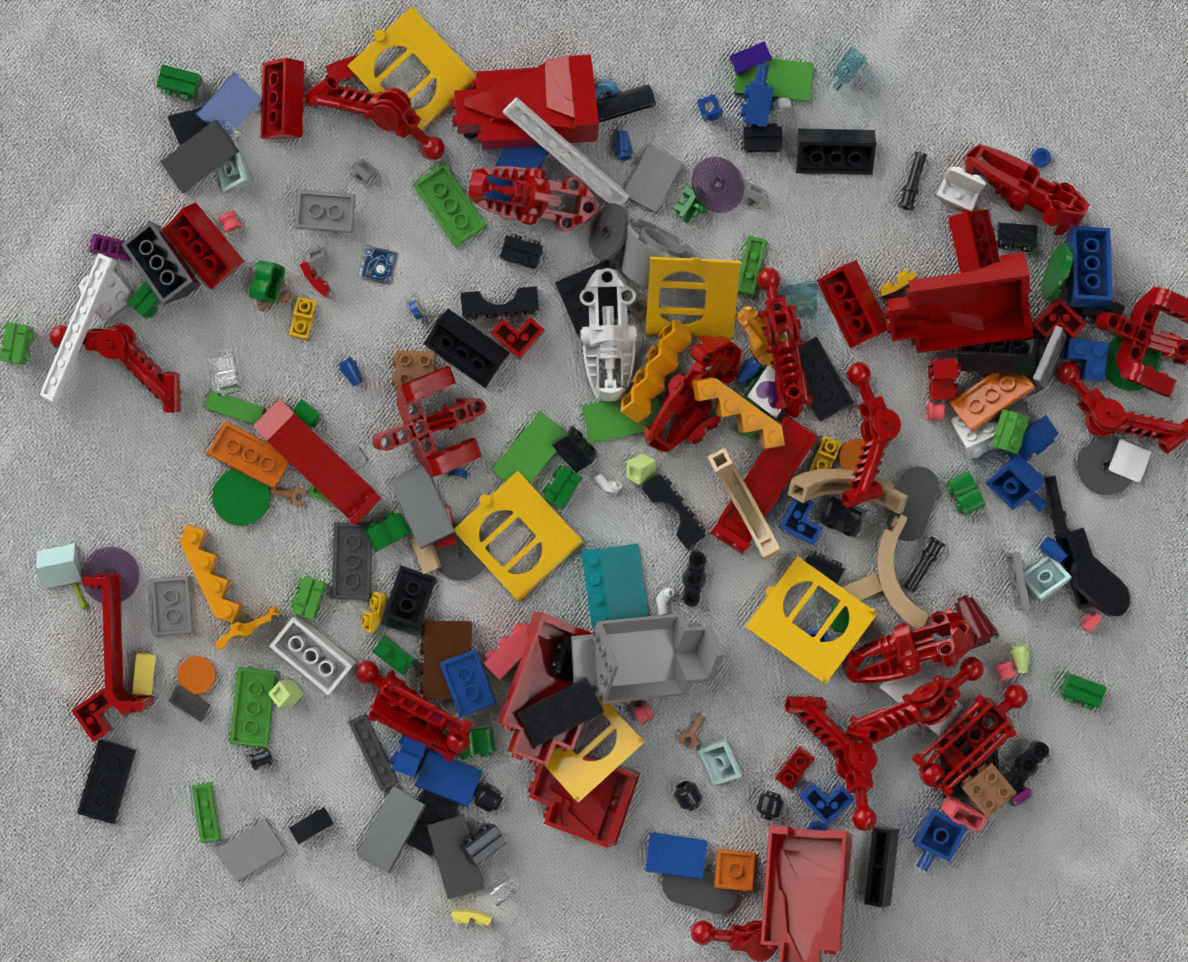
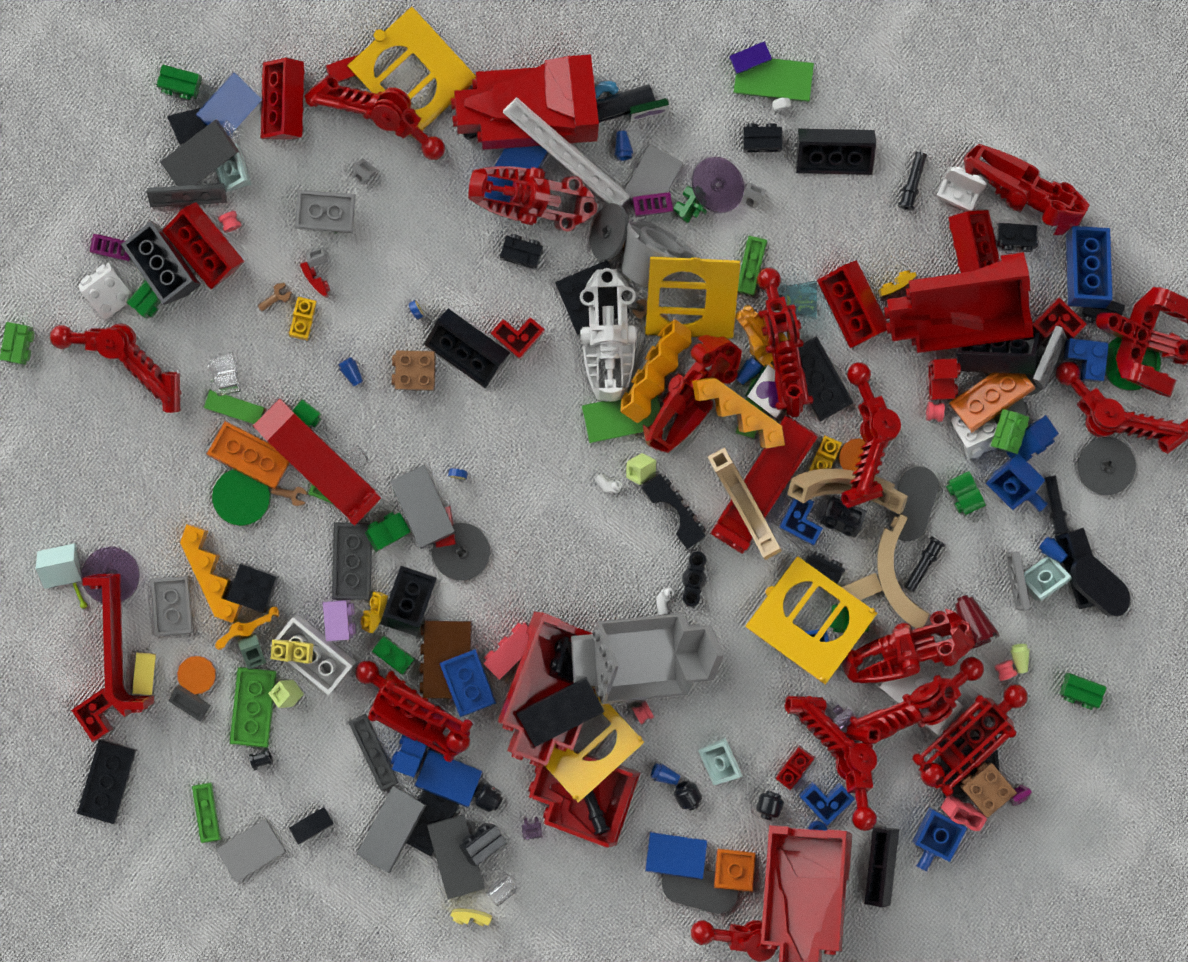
(77, 328): white tile -> none
(186, 195): none -> dark grey tile
(251, 651): none -> sand green brick
(253, 588): none -> black brick
(266, 281): green brick -> none
(291, 651): none -> light yellow slope
(309, 597): bright green brick -> none
(339, 620): none -> lavender brick
(377, 264): sticker -> none
(426, 557): tan tile -> none
(432, 461): red piece -> none
(449, 205): bright green tile -> none
(481, 743): green brick -> none
(524, 302): black arch -> none
(530, 450): bright green tile -> none
(533, 830): none -> clear purple tile
(550, 529): yellow door -> none
(562, 486): green brick -> none
(575, 449): black bracket -> none
(596, 815): none -> black pin
(614, 583): teal slope -> none
(638, 213): none -> magenta slope
(649, 109): none -> tile
(663, 774): none -> blue cone
(692, 731): medium nougat bar -> none
(698, 432): red slope -> none
(712, 115): blue bracket -> none
(758, 98): blue brick -> none
(842, 716): none -> clear purple tile
(854, 62): clear light blue torso -> none
(1034, 759): black piece -> none
(1040, 157): blue tile -> none
(1056, 272): green tile -> none
(1090, 621): coral plate -> none
(1129, 460): white sticker -> none

